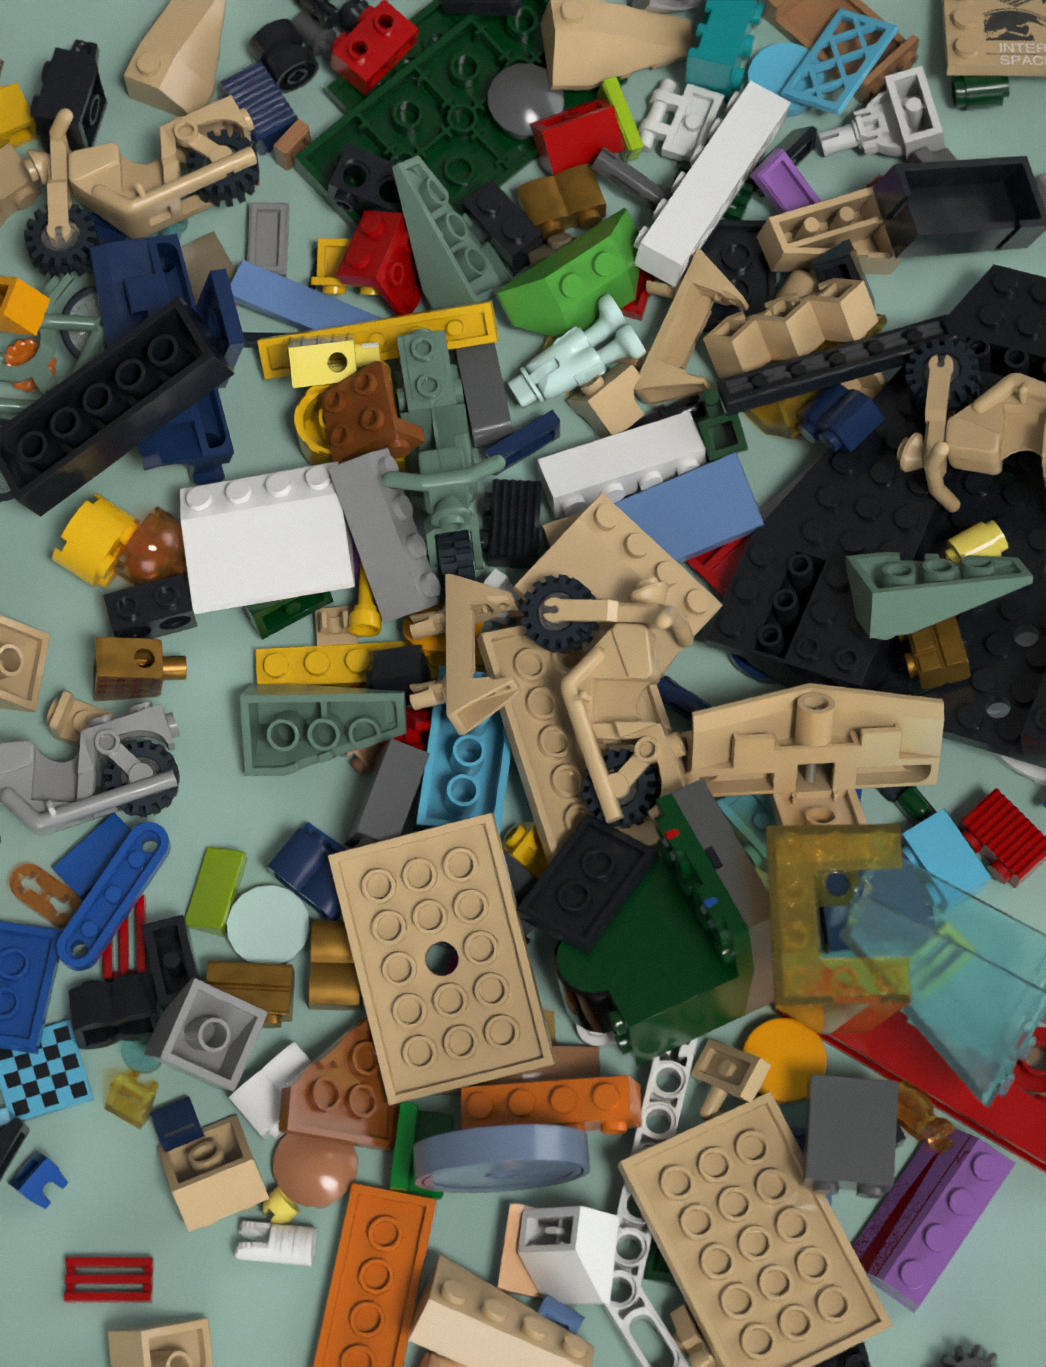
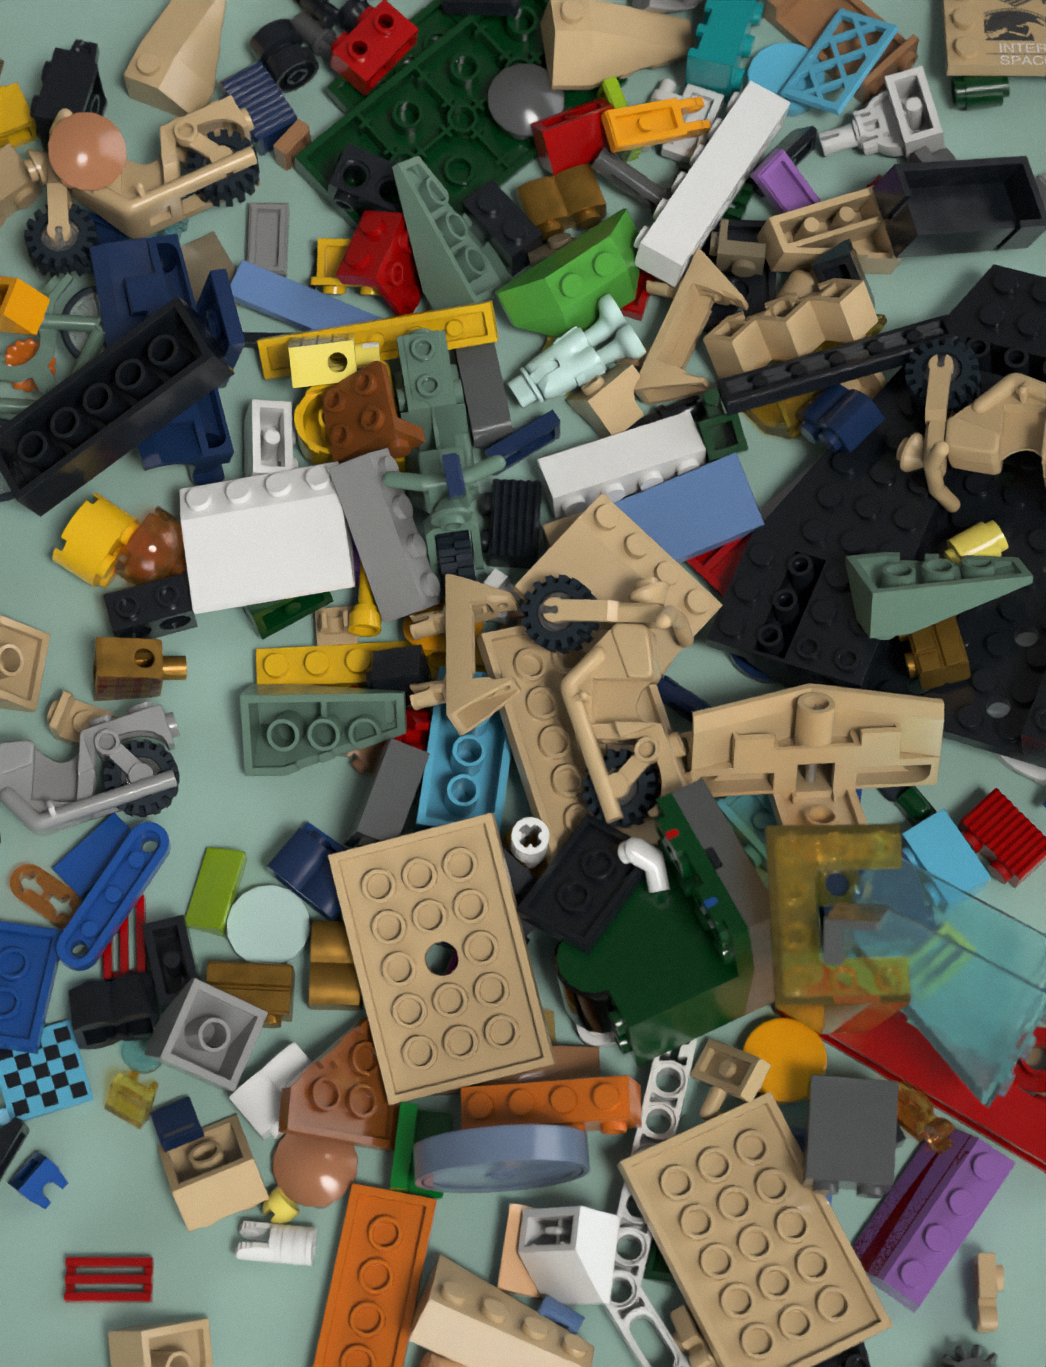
(86, 151): none -> nougat dish
(269, 437): none -> white brick
(454, 476): none -> dark blue tile
(521, 832): none -> white hinge
(648, 859): none -> white arm
(653, 123): none -> light orange hinge
(738, 257): none -> dark tan bracket
(842, 923): none -> dark grey panel
(987, 1281): none -> tan plate

